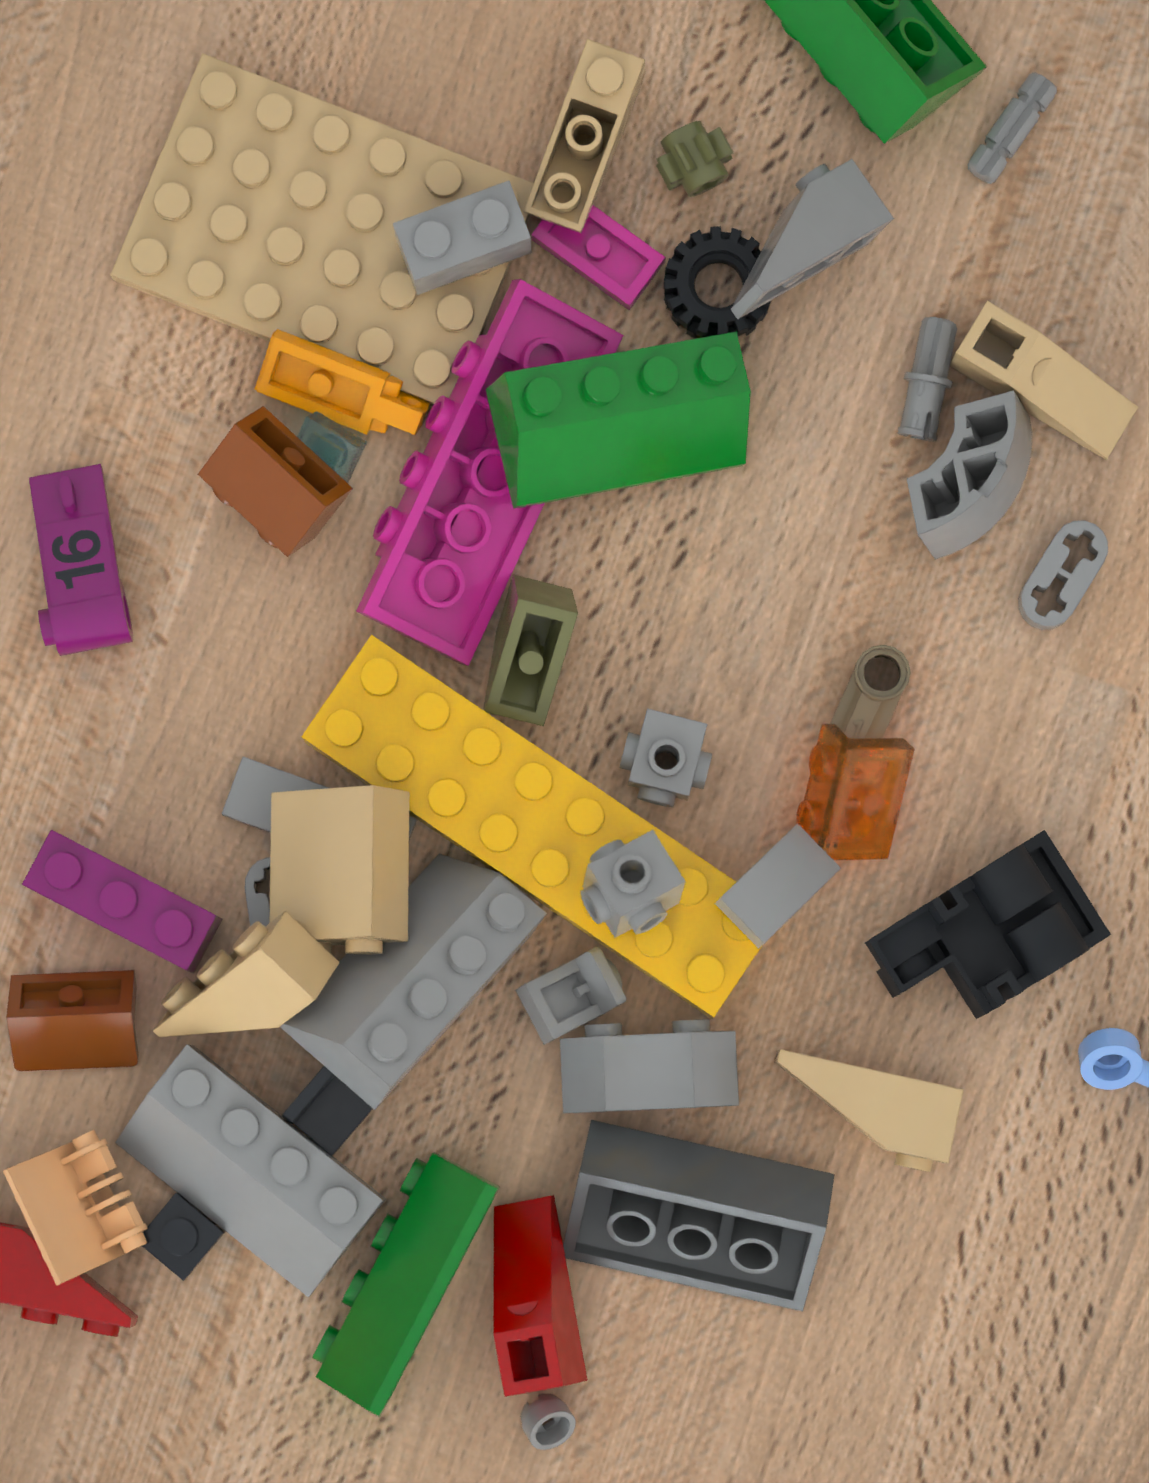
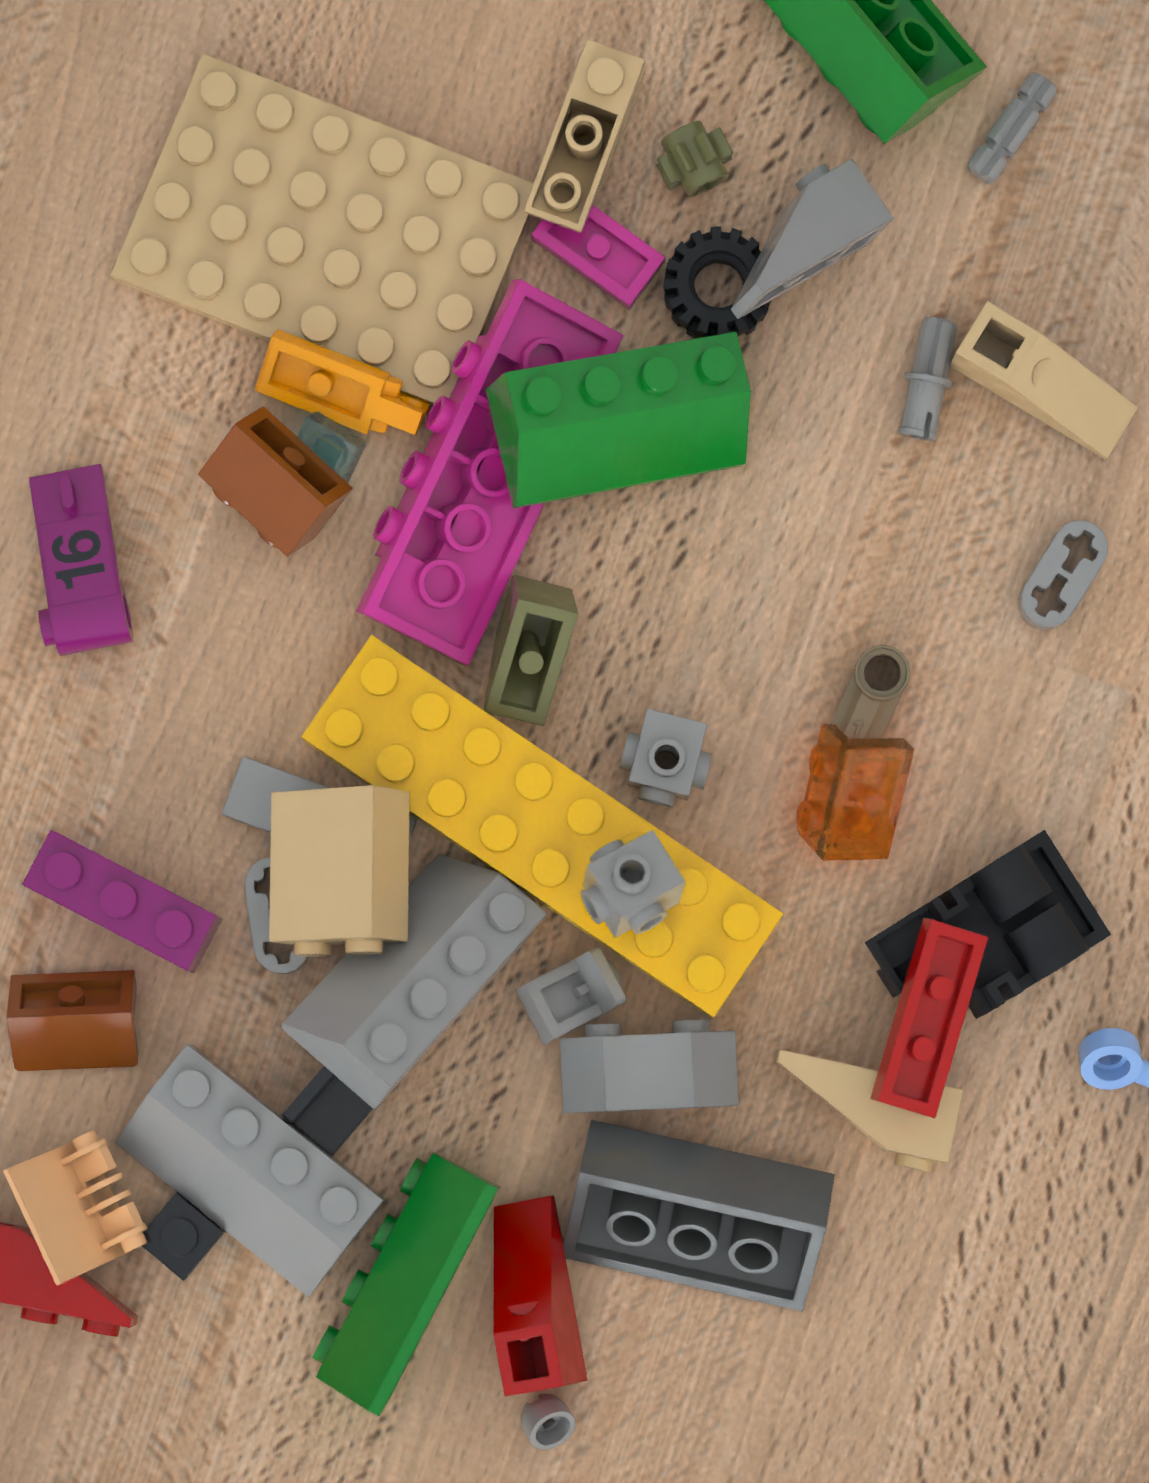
(255, 987): tan slope -> none
(463, 237): light grey brick -> none
(777, 886): light grey slope -> none
(929, 1018): none -> red plate
(975, 475): light grey brick -> none

